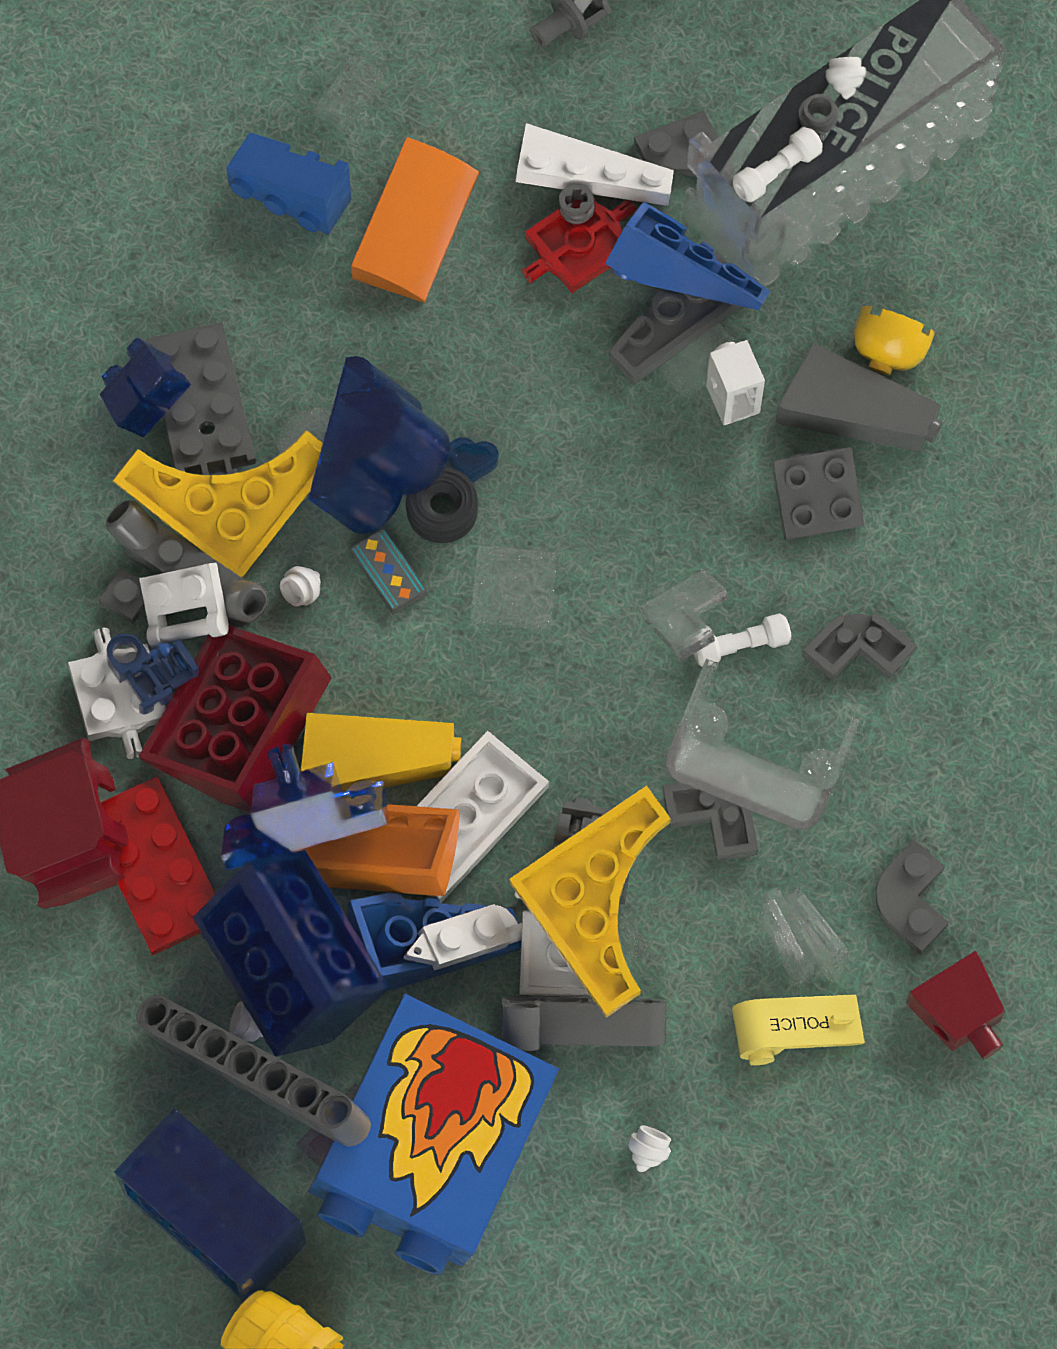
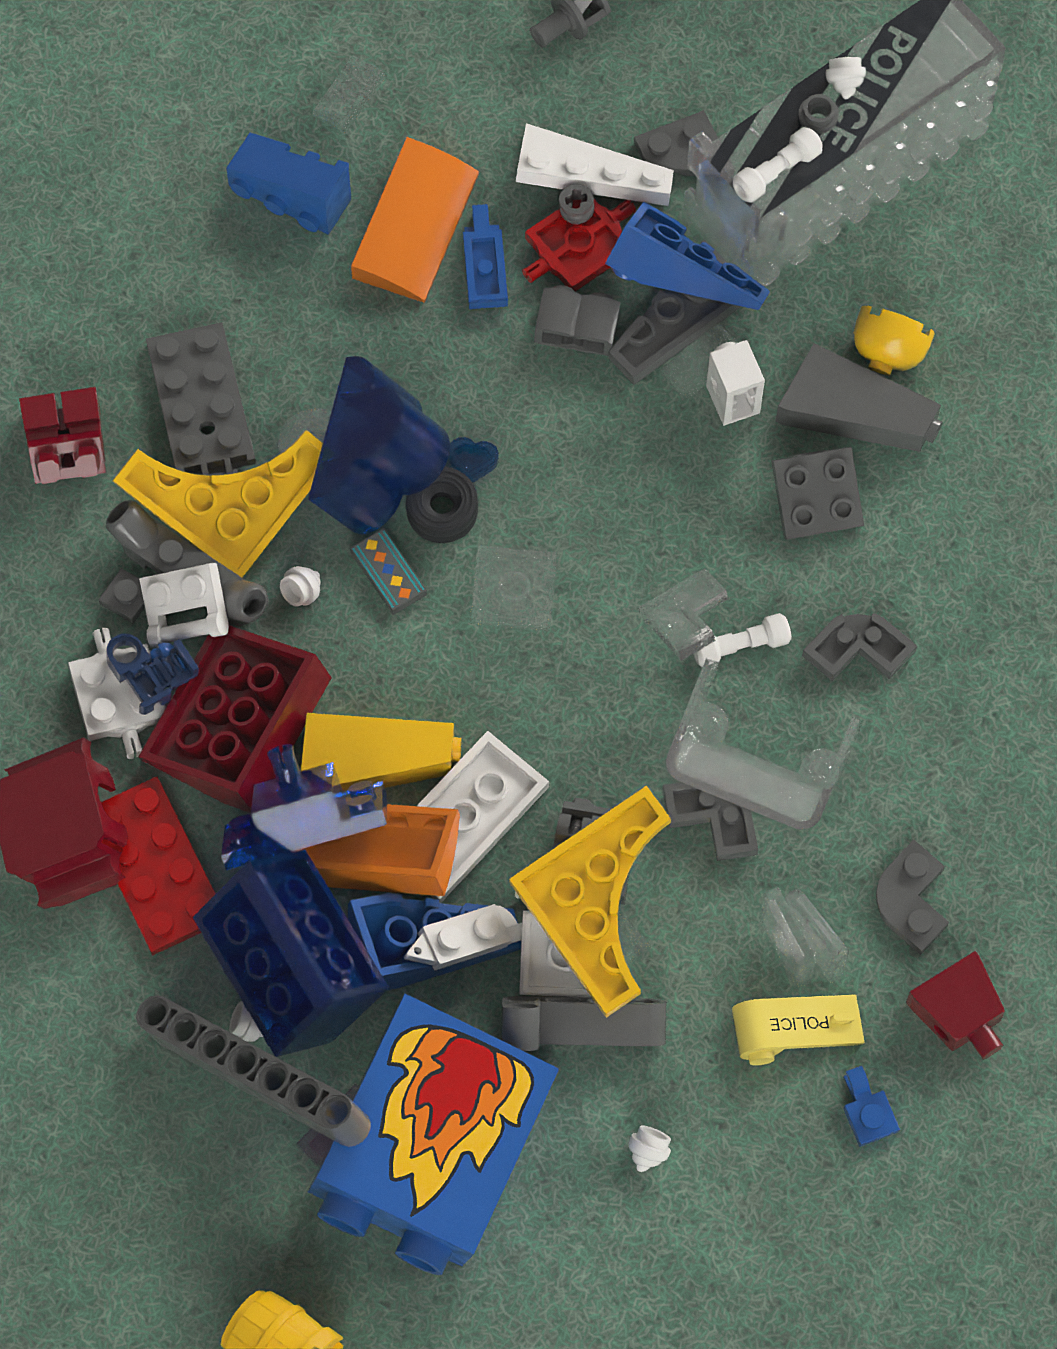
(64, 440): none -> dark red hips
(142, 388): clear blue hips -> none
(211, 1206): clear blue brick -> none
(484, 262): none -> blue hinge
(577, 320): none -> dark grey brick
(868, 1114): none -> blue plate

